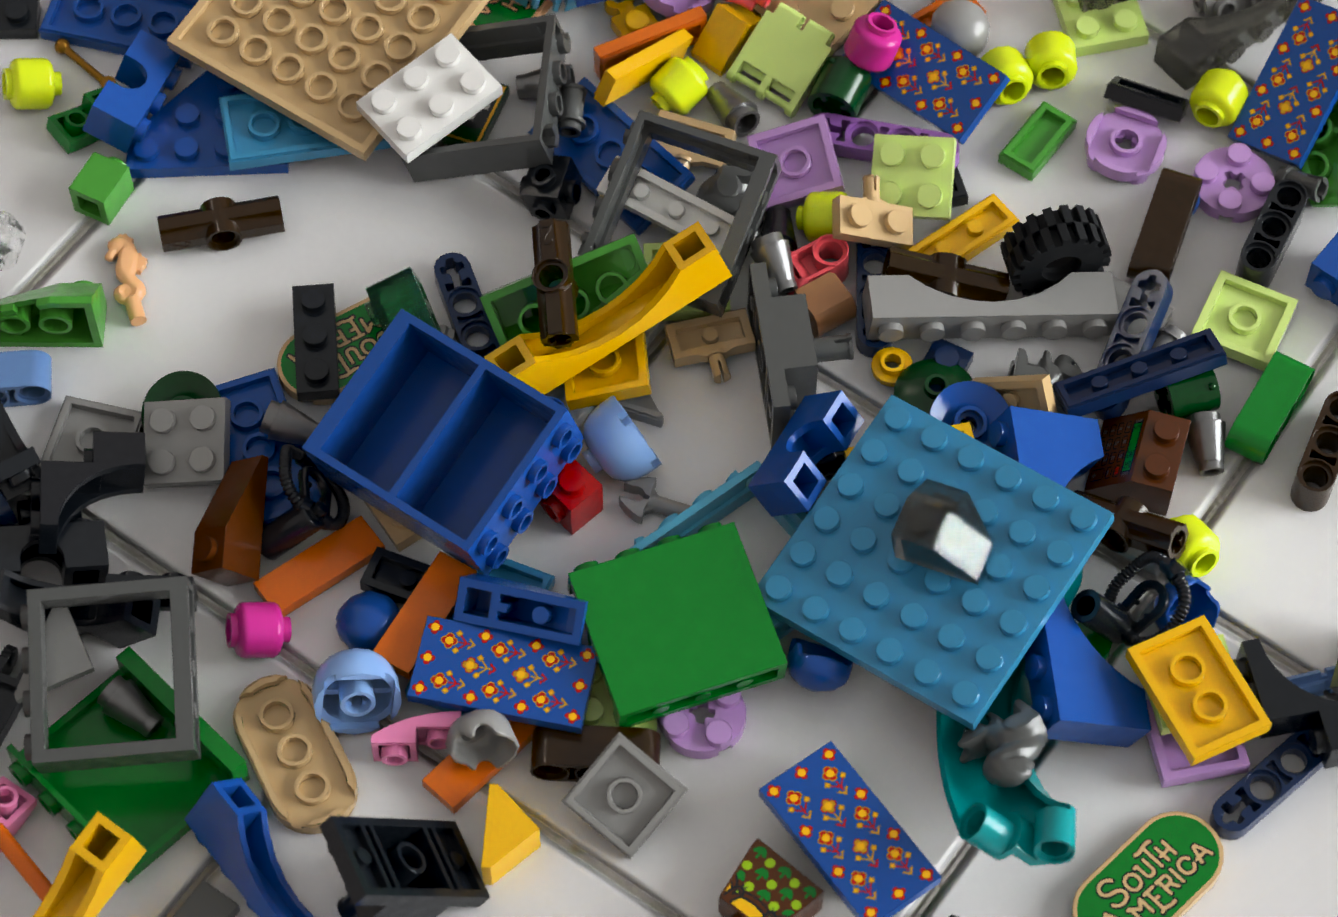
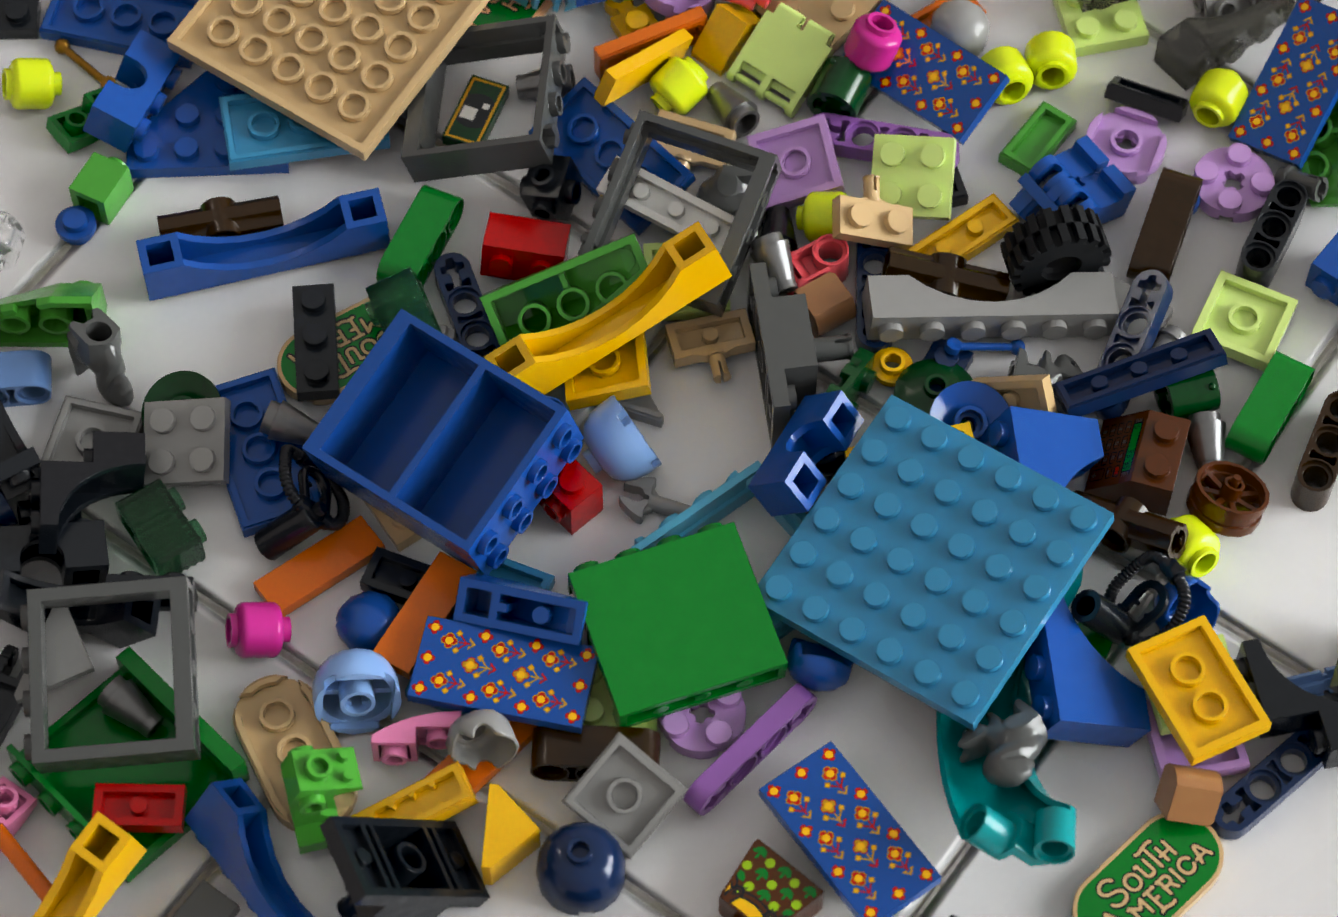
(76, 225): none -> blue plate
(98, 348): none -> dark grey animal
(127, 266): light nougat animal -> none
(142, 806): none -> red plate
(161, 529): none -> clear green brick
(189, 263): none -> blue arch
(232, 527): reddish brown slope -> none
(311, 783): none -> bright green tile
(422, 234): none -> green beam
(429, 98): white plate -> none
(430, 798): none -> yellow plate
(522, 246): none -> red brick
(558, 303): dark brown piece -> none
(572, 121): dark grey pin -> none
(580, 868): none -> dark blue cylinder
(750, 749): none -> medium lavender beam
(856, 376): none -> dark green wing
(942, 532): clear smoke slope -> none
(954, 346): none -> blue hinge
(1074, 179): none -> blue hips
(1189, 794): none -> medium nougat piece
(1232, 501): none -> reddish brown wheel

